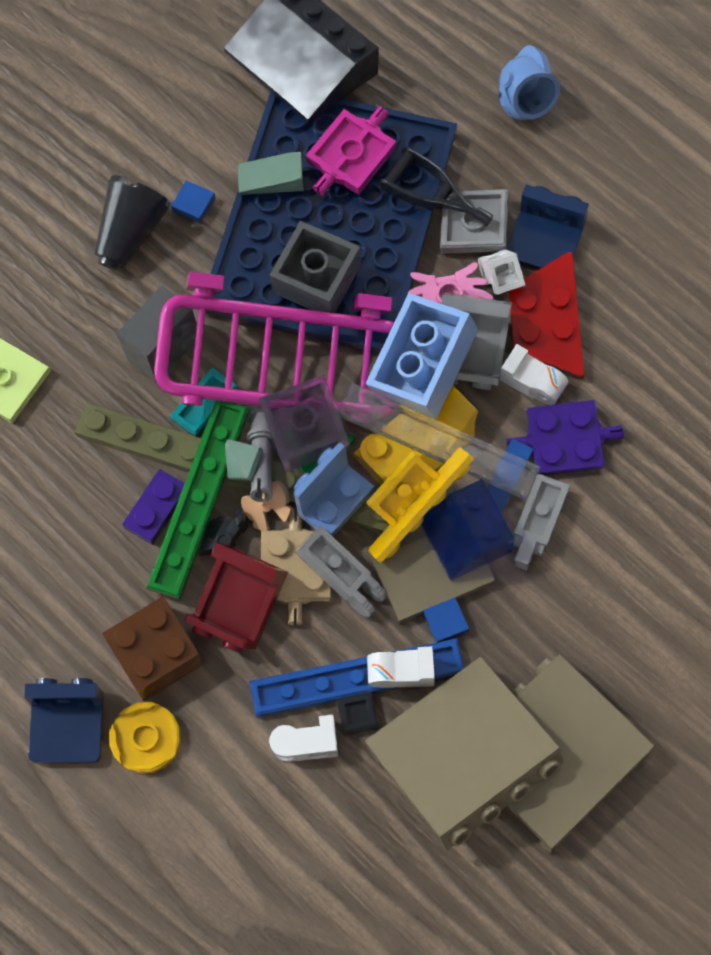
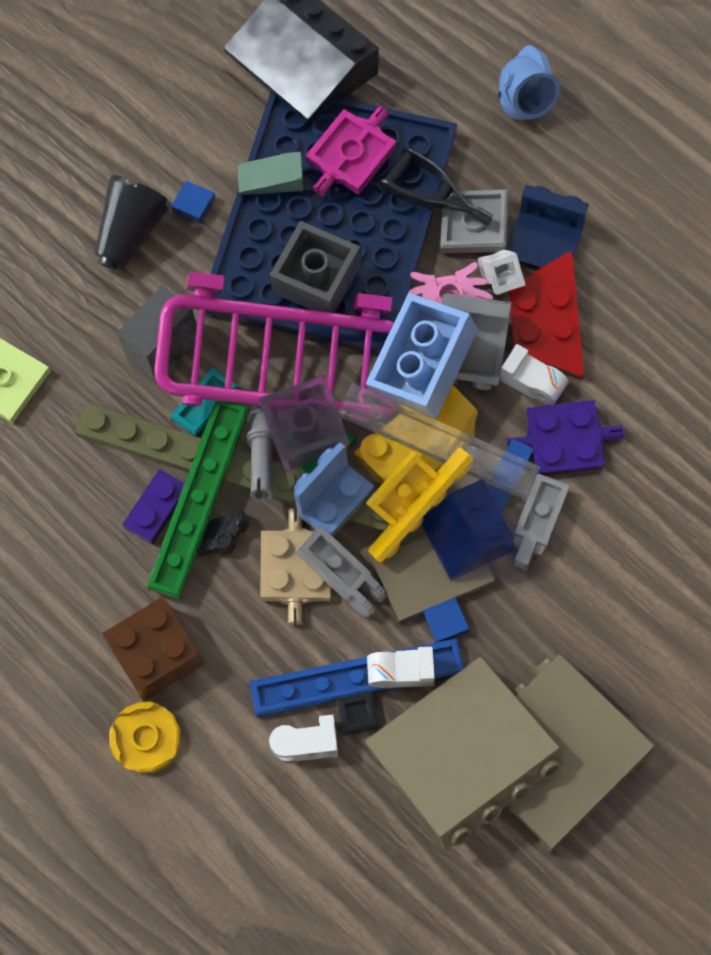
(65, 721): dark blue bracket -> none
(237, 598): dark red panel -> none
(241, 460): sand green slope -> none
(279, 503): light nougat piece -> none

